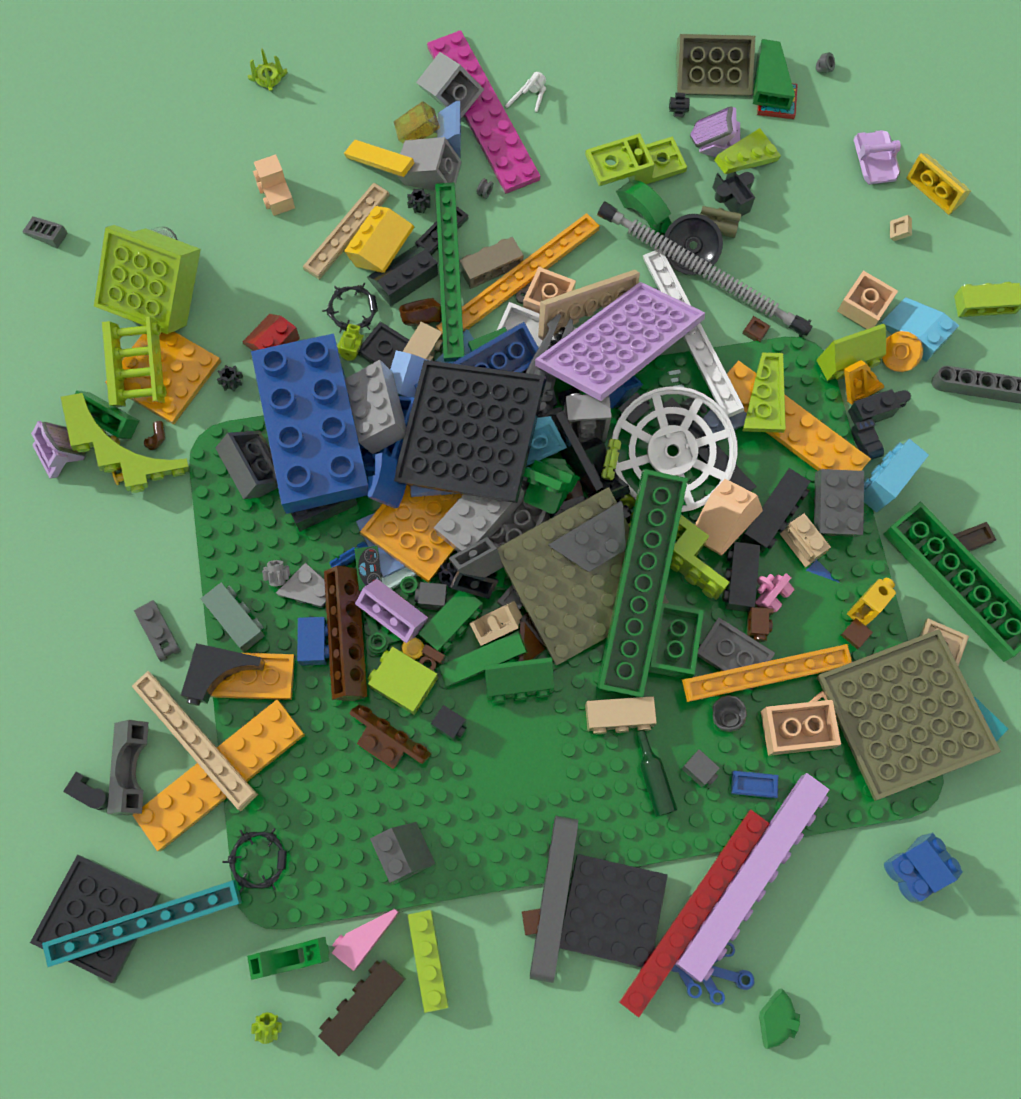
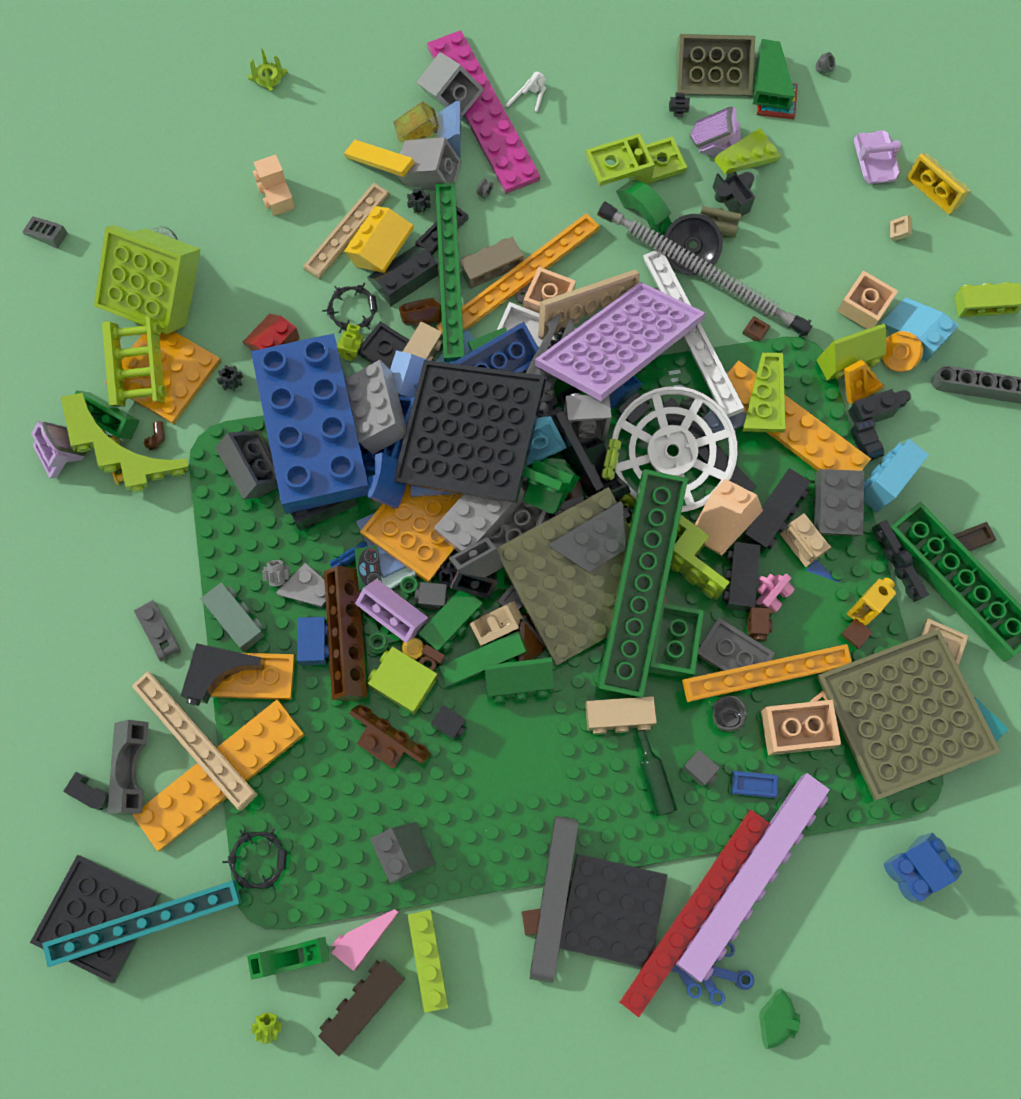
(900, 560): none -> black hinge

